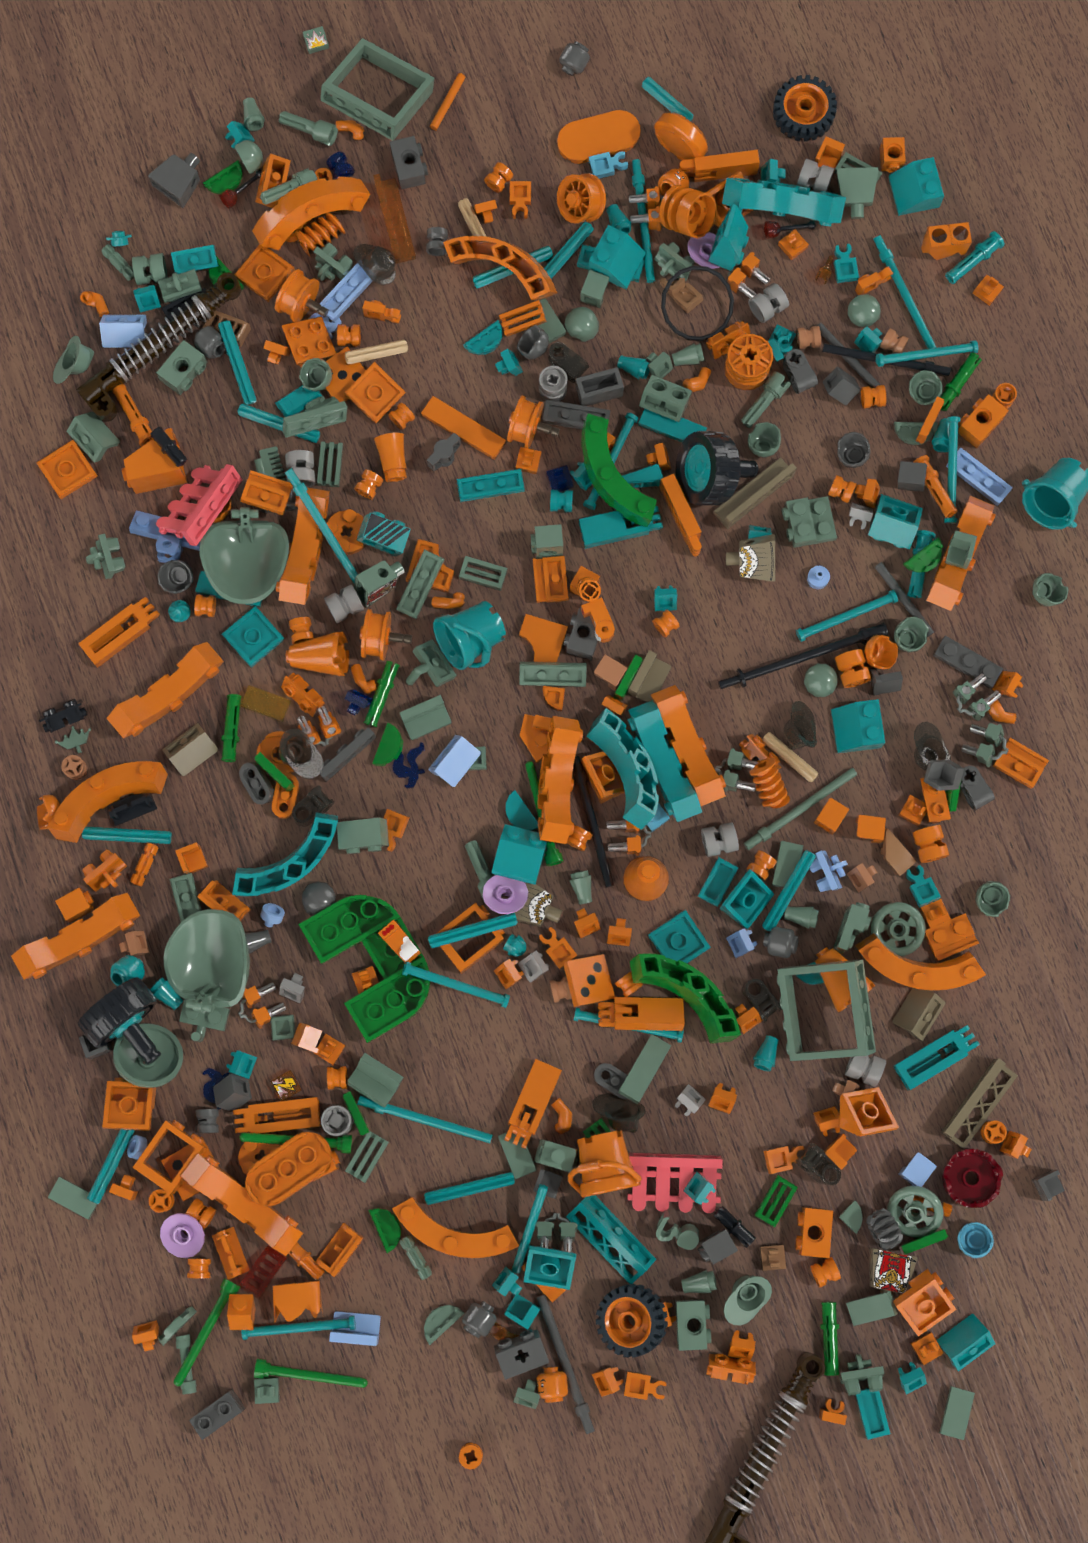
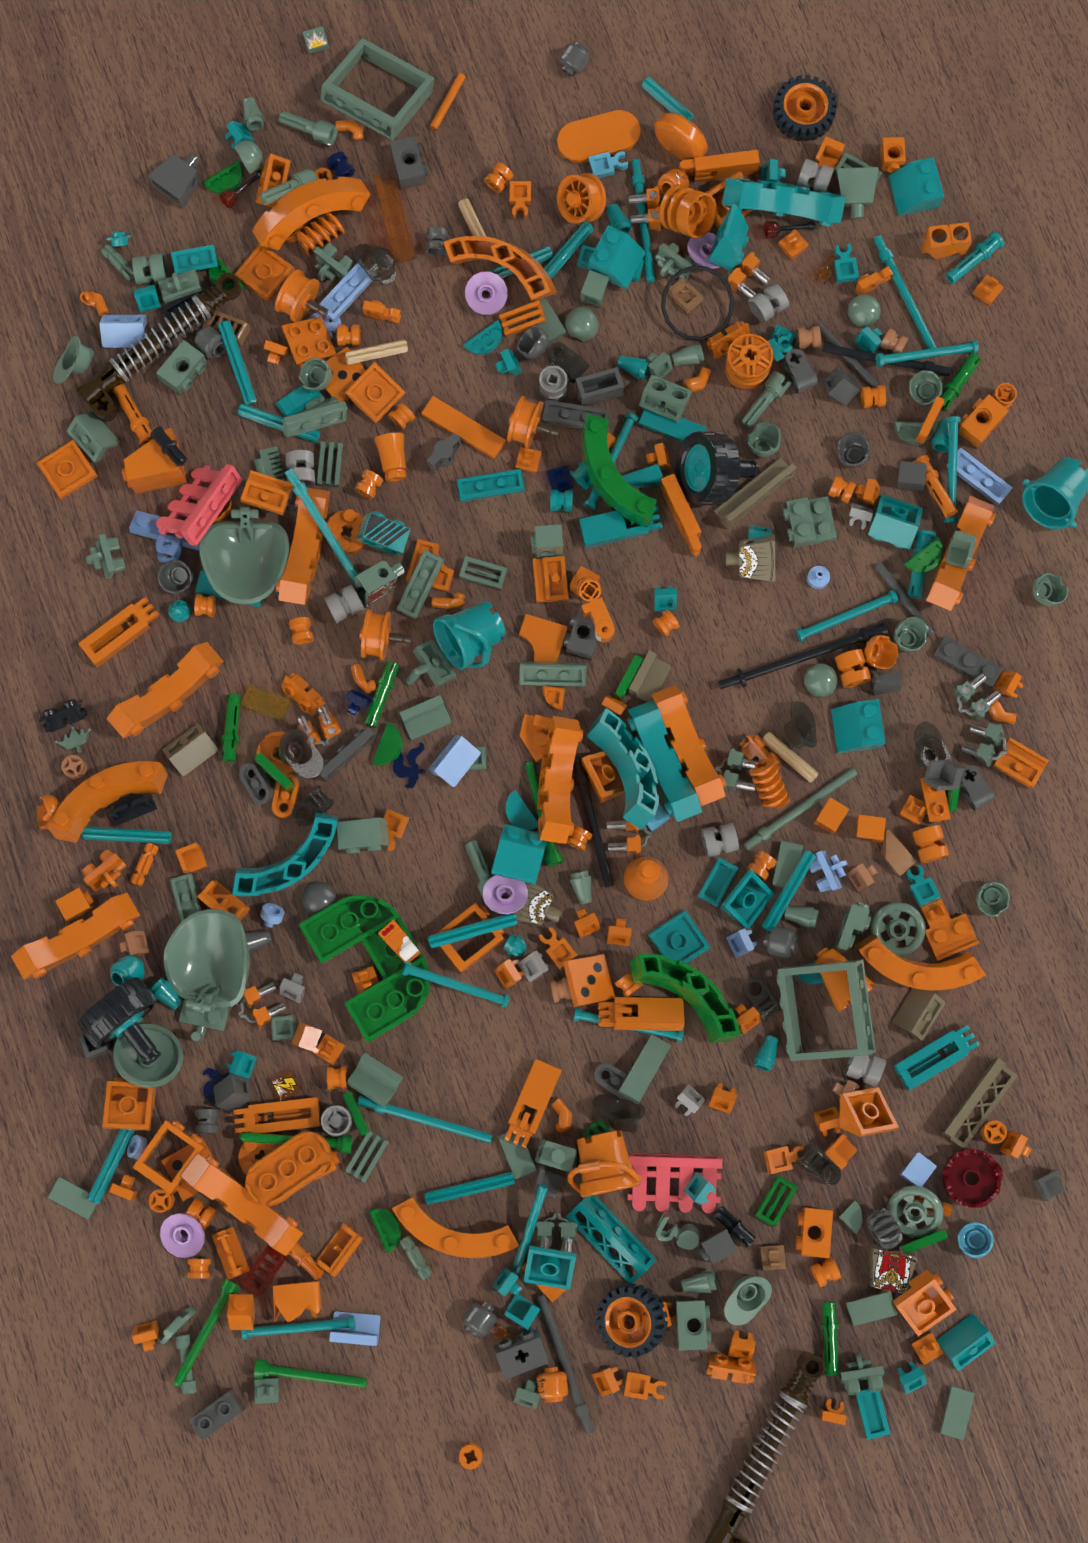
(253, 636): teal tile -> none
(321, 654): orange cone -> none
(440, 1320): sand green tile -> none
(485, 209): orange tile -> none
(486, 282): none -> lavender dish
(610, 671): nougat panel -> none

